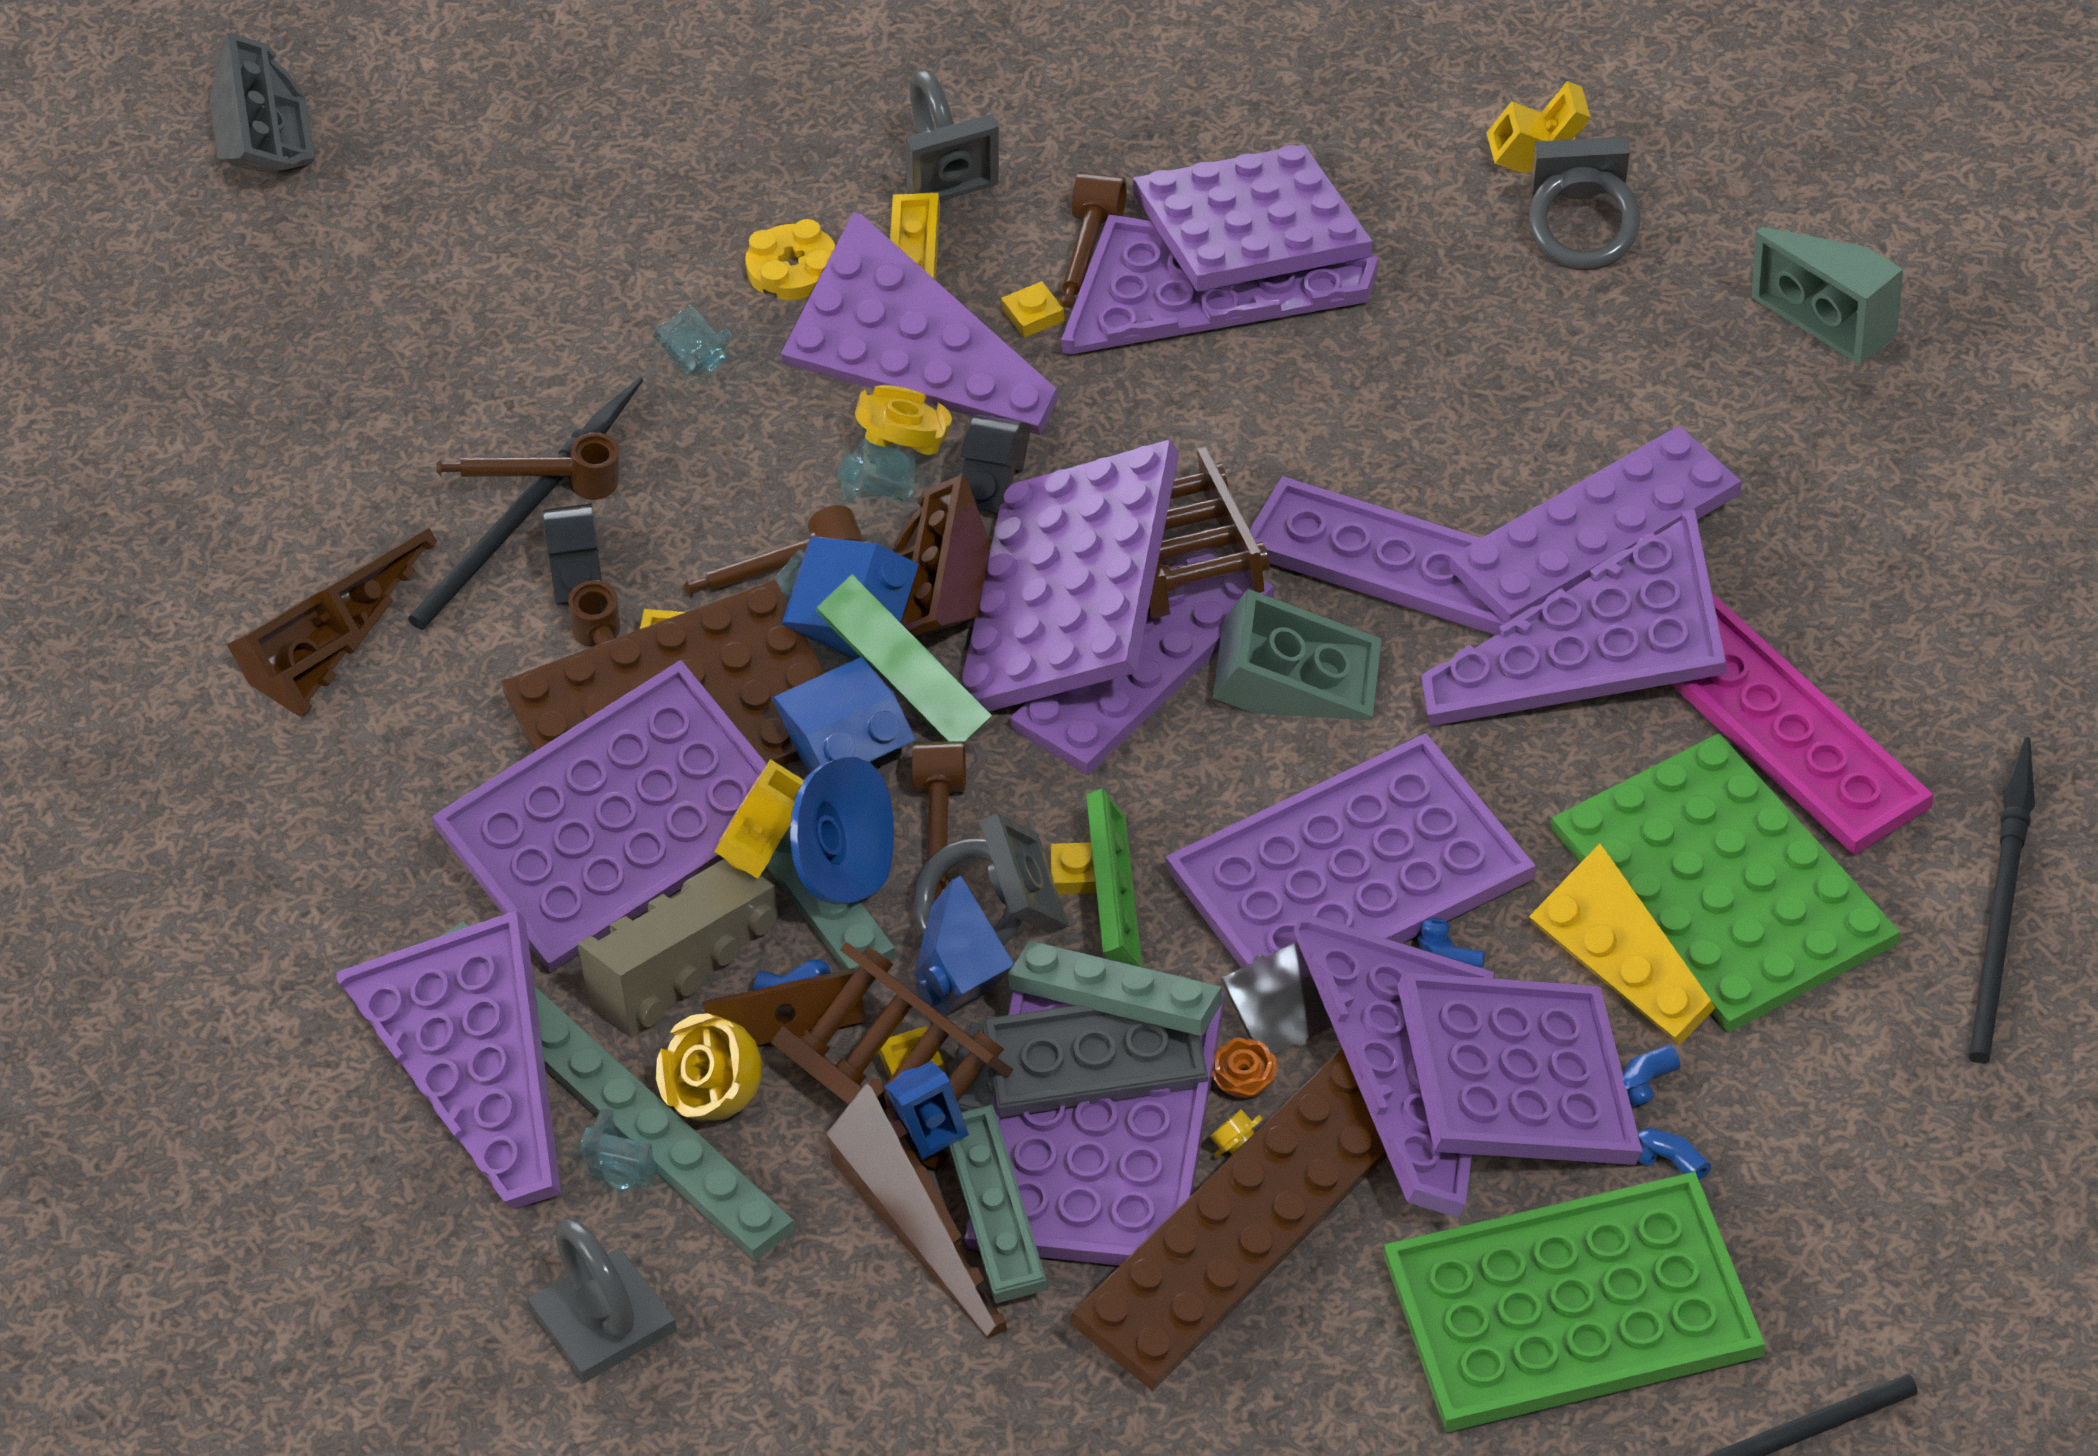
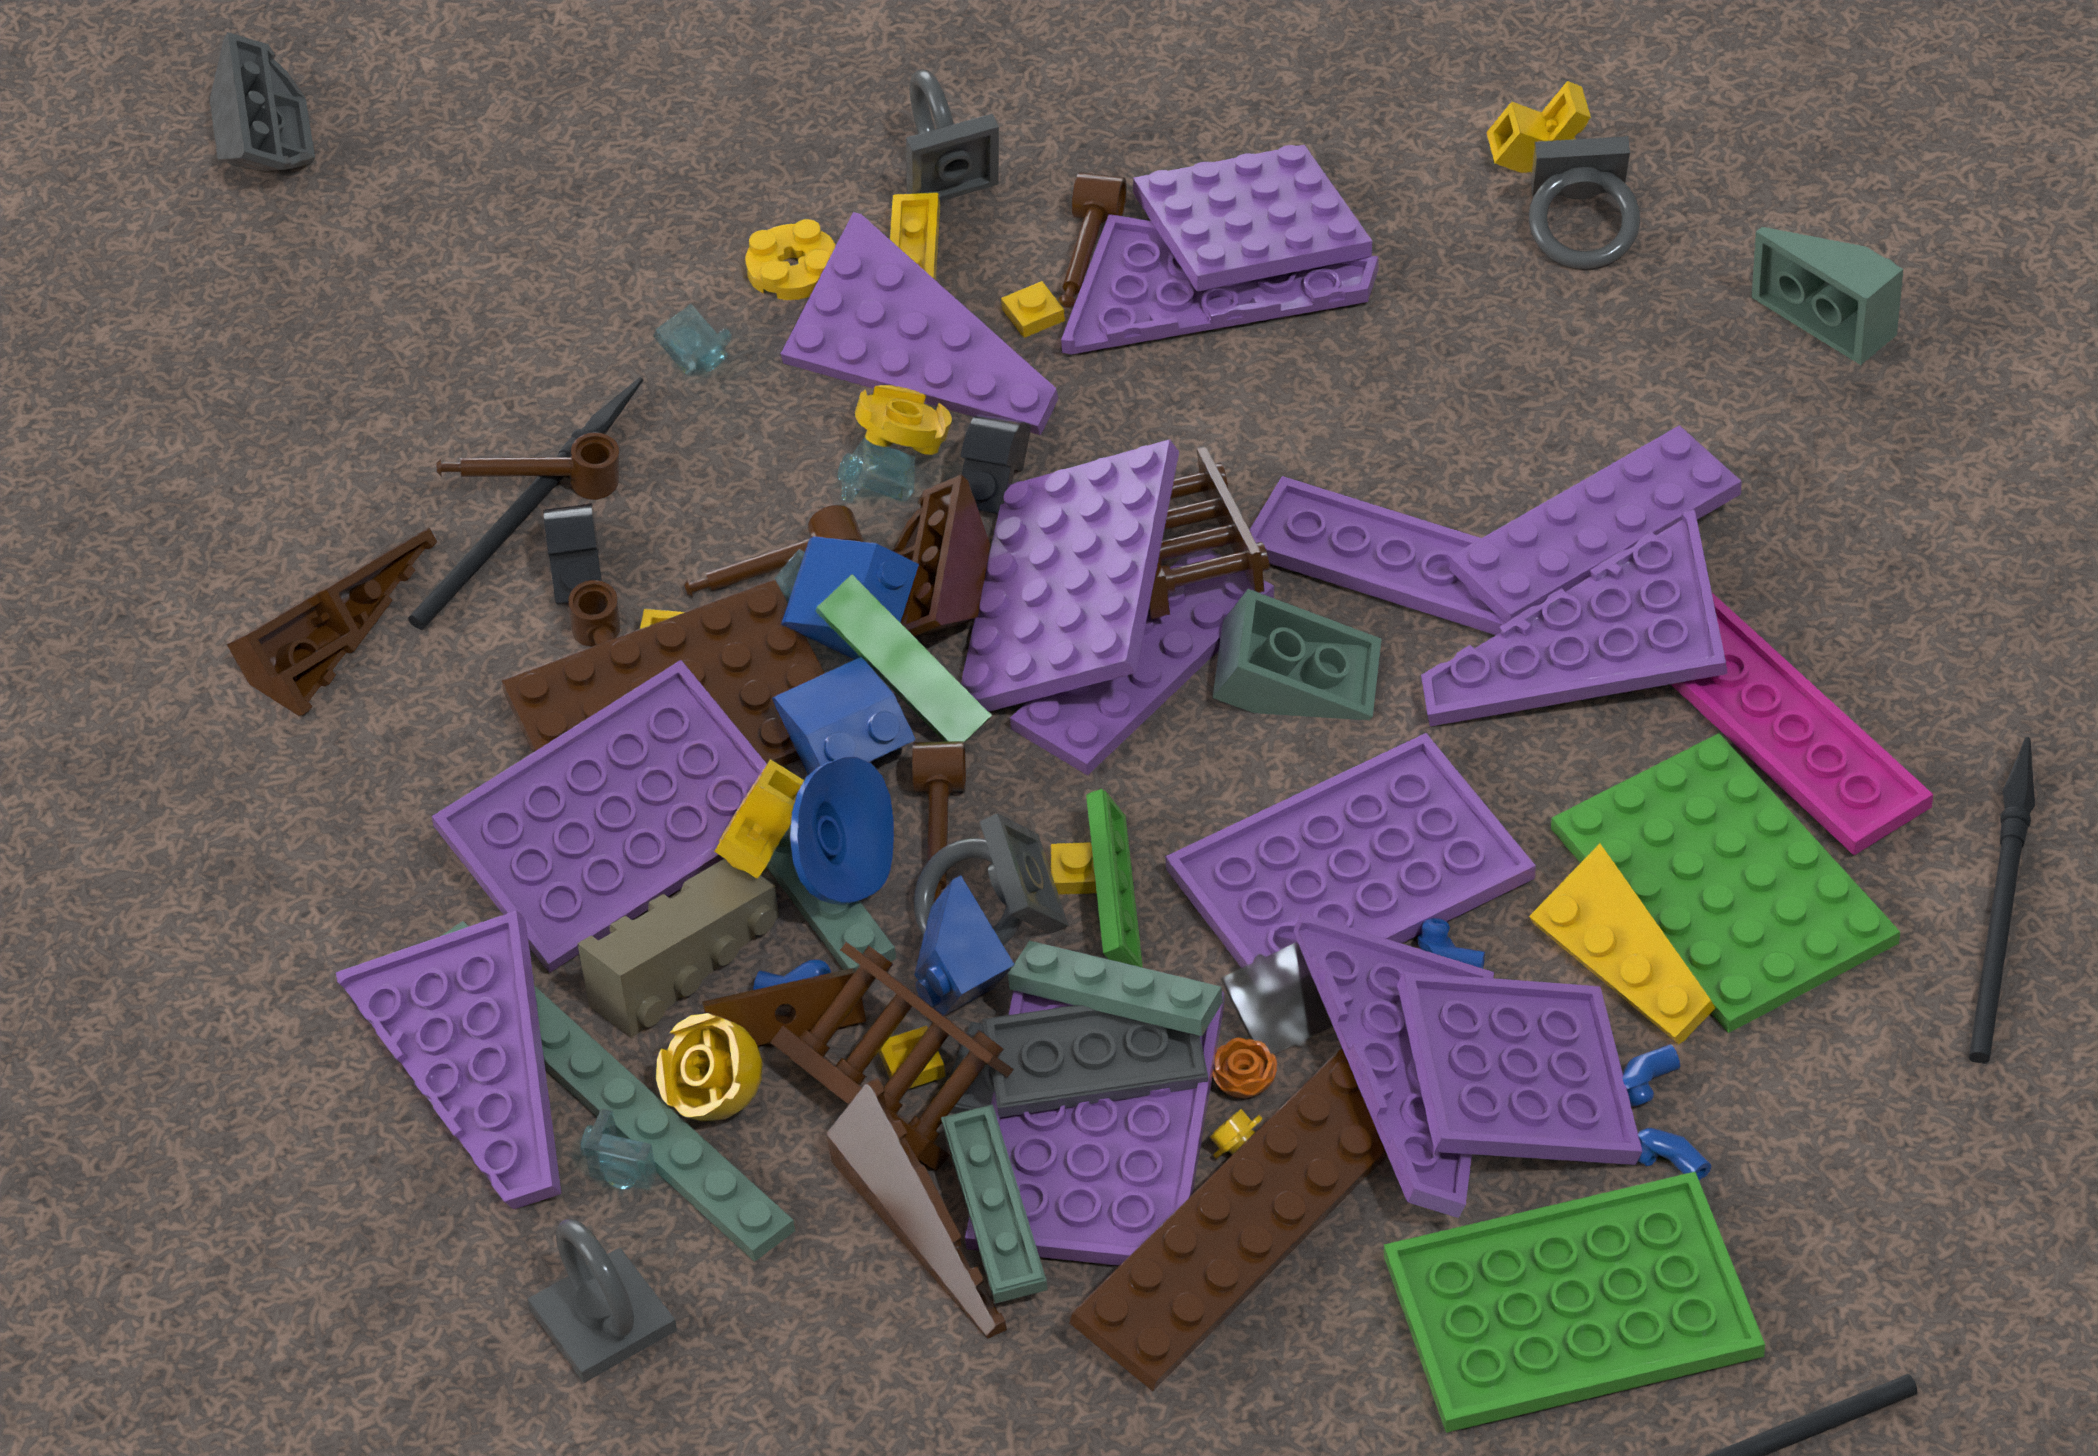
(927, 1108): blue slope -> none

